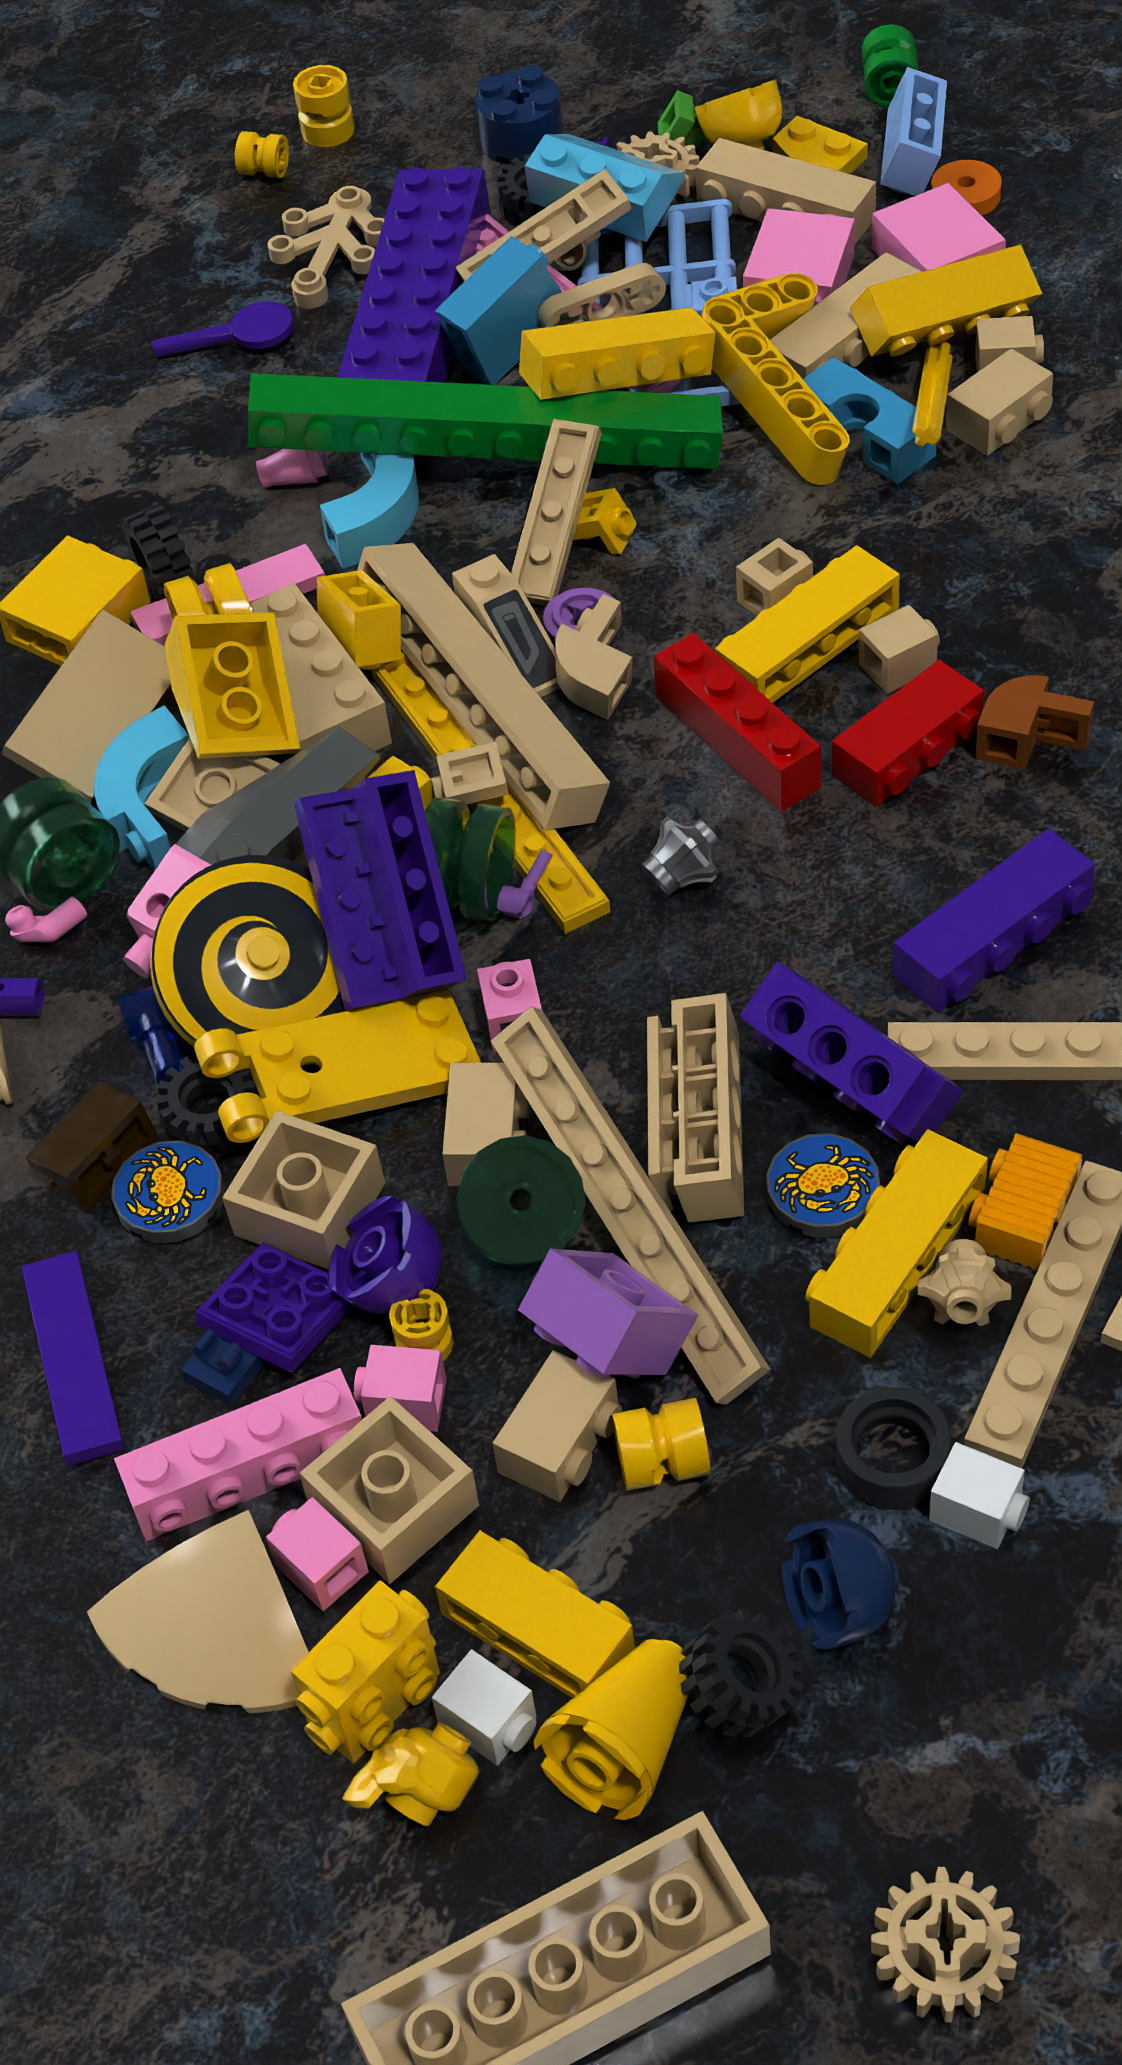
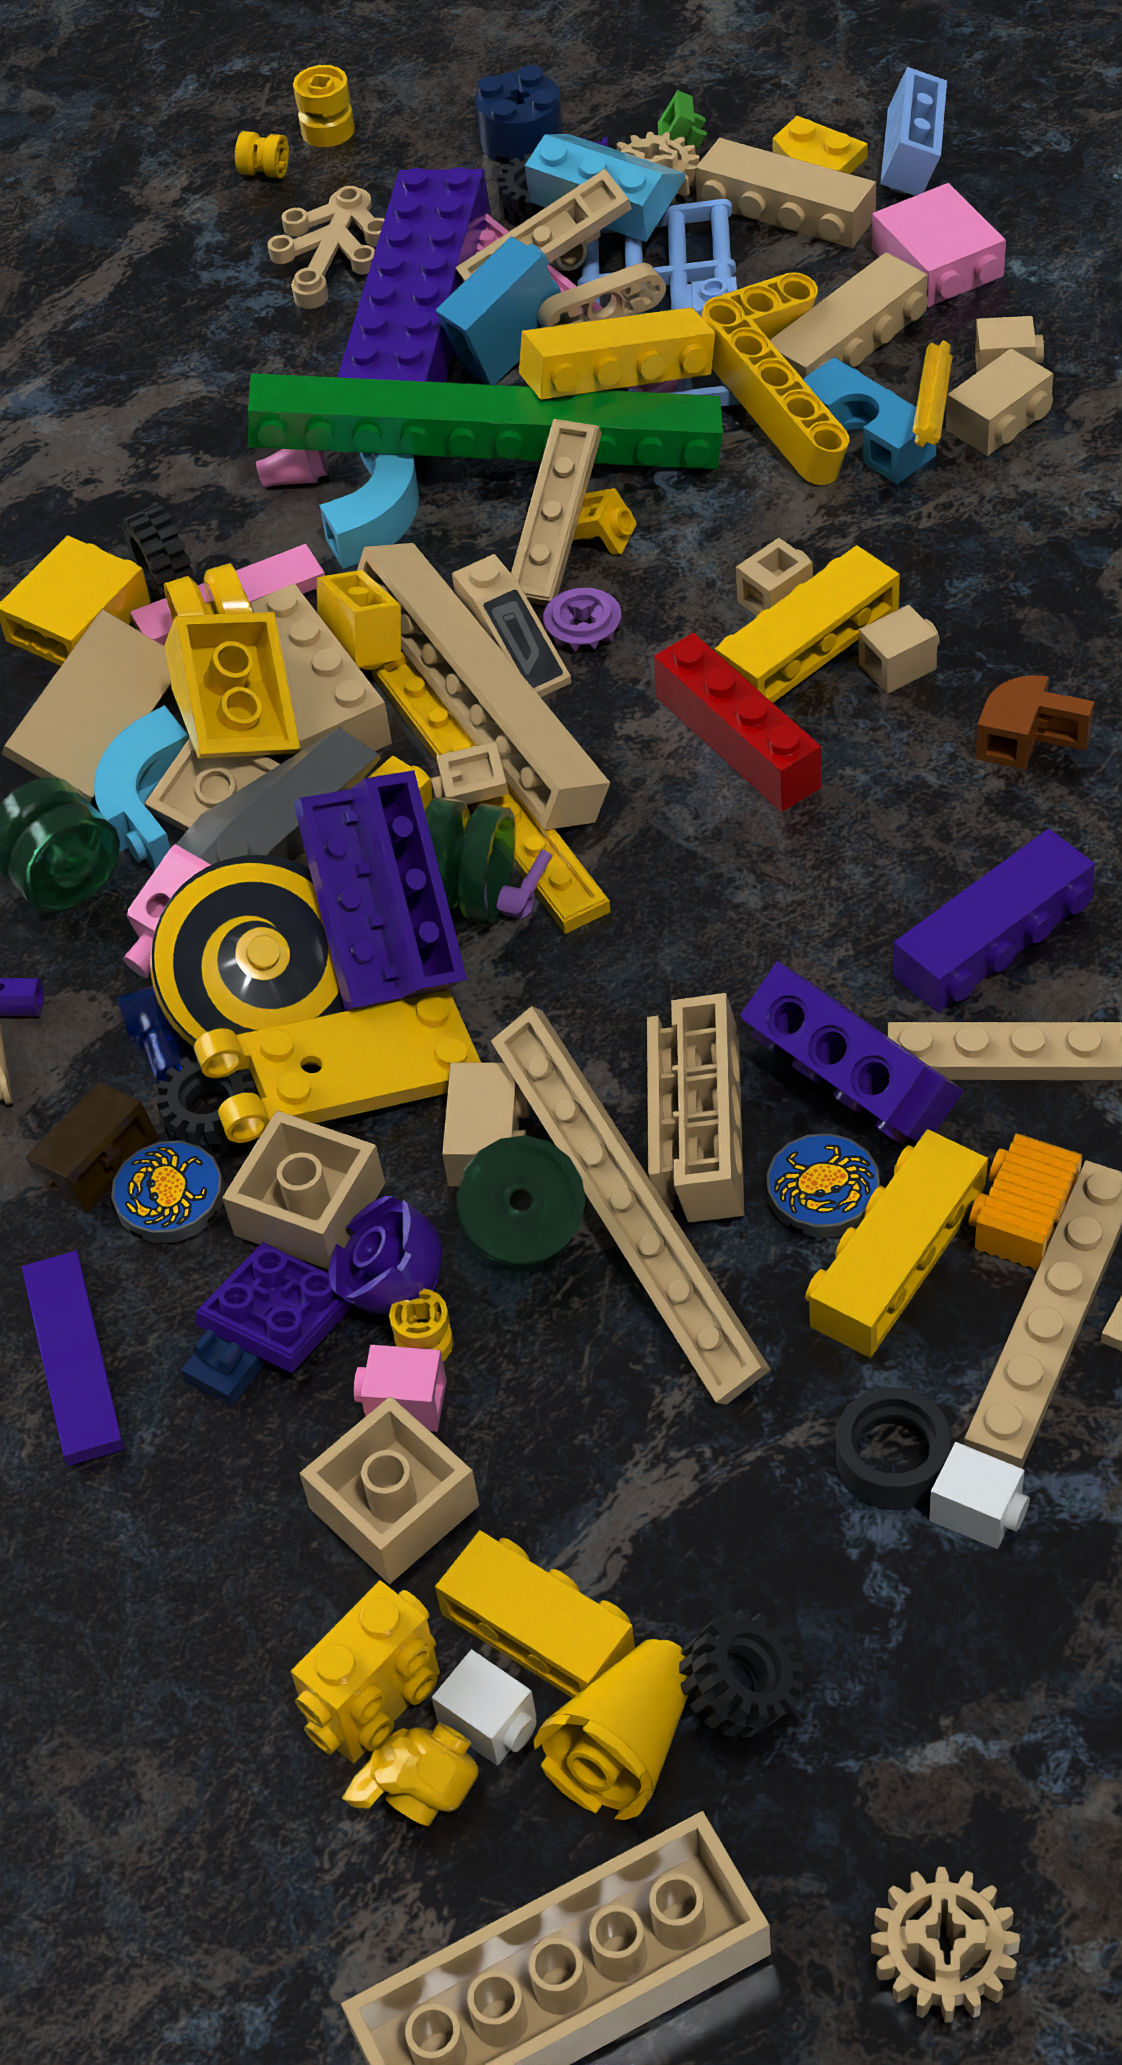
(45, 928): bright pink arm -> none
(207, 1622): tan brick -> none
(236, 1454): bright pink brick -> none
(252, 327): dark purple piece -> none
(317, 1553): bright pink brick -> none
(506, 993): bright pink brick -> none
(556, 1427): tan brick -> none
(587, 666): tan brick -> none
(606, 1314): medium lavender brick -> none
(661, 1444): yellow wheel -> none
(682, 855): flat silver rock -> none
(743, 116): yellow cylinder -> none
(805, 245): bright pink brick -> none
(838, 1581): dark blue cylinder -> none
(885, 58): green wheel -> none
(907, 733): red brick -> none
(945, 301): yellow brick -> none
(964, 1284): tan rock -> none
(974, 181): orange piece -> none

